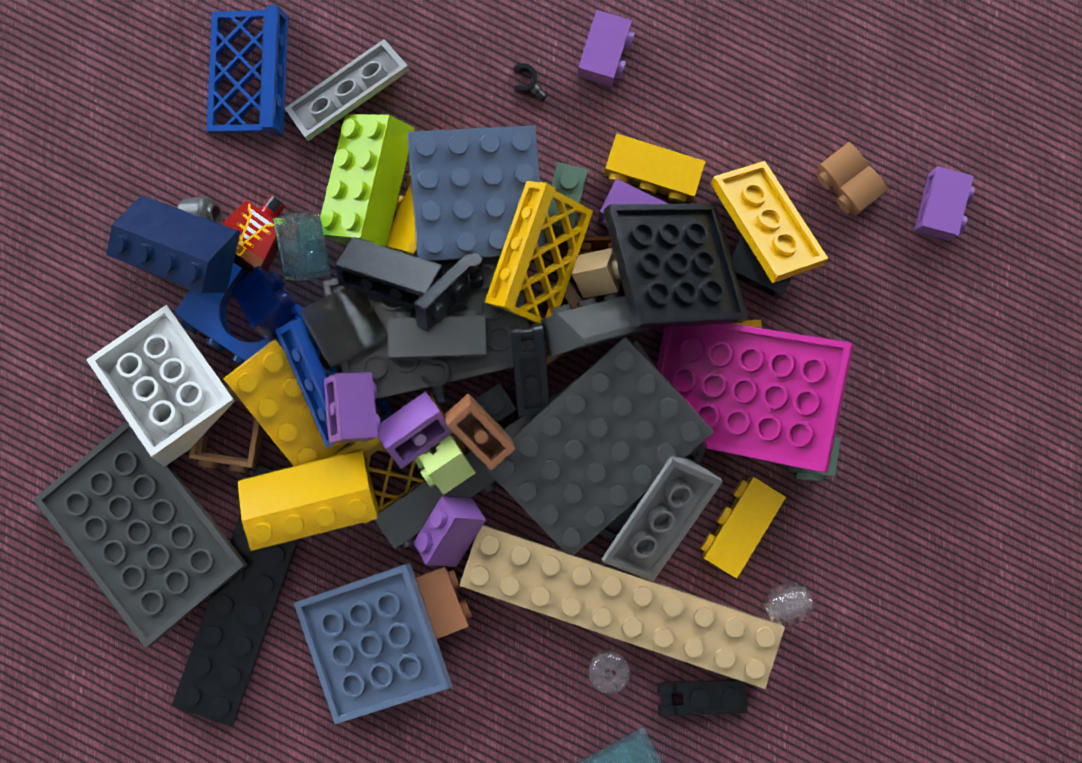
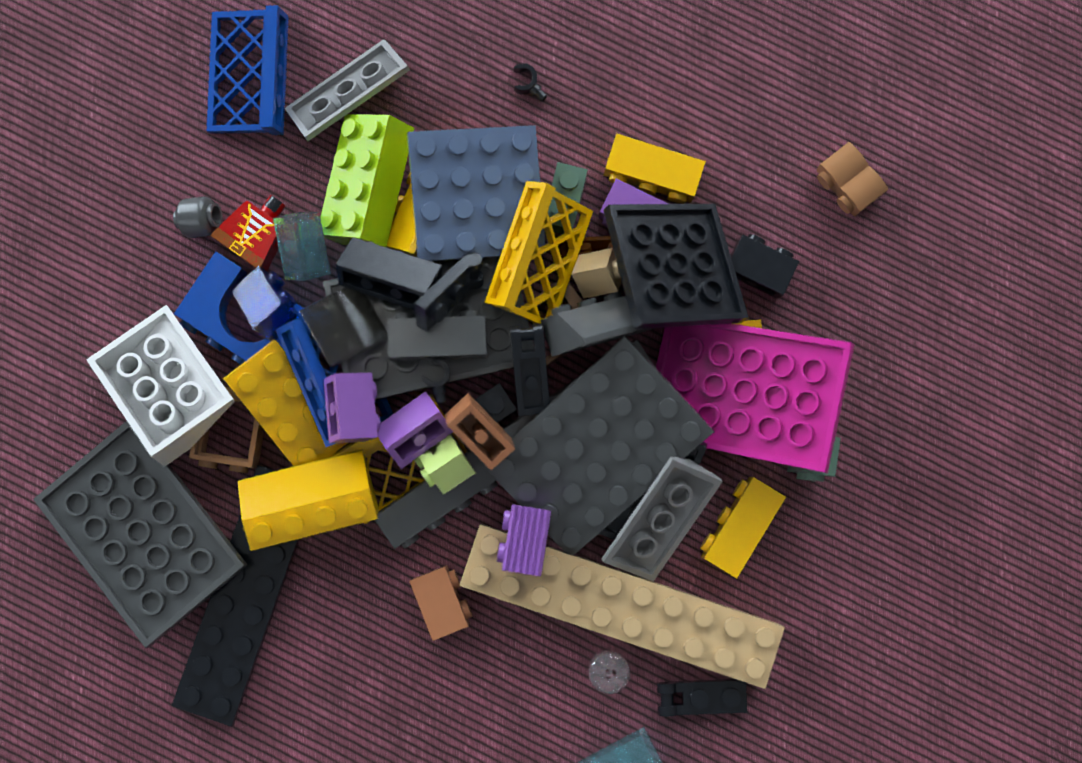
(175, 245): dark blue slope -> none
(373, 644): sand blue plate -> none
(449, 531): medium lavender brick -> none
(525, 540): none -> medium lavender brick
(604, 49): medium lavender brick -> none
(768, 221): yellow plate -> none
(789, 604): clear head -> none
(944, 204): medium lavender brick -> none

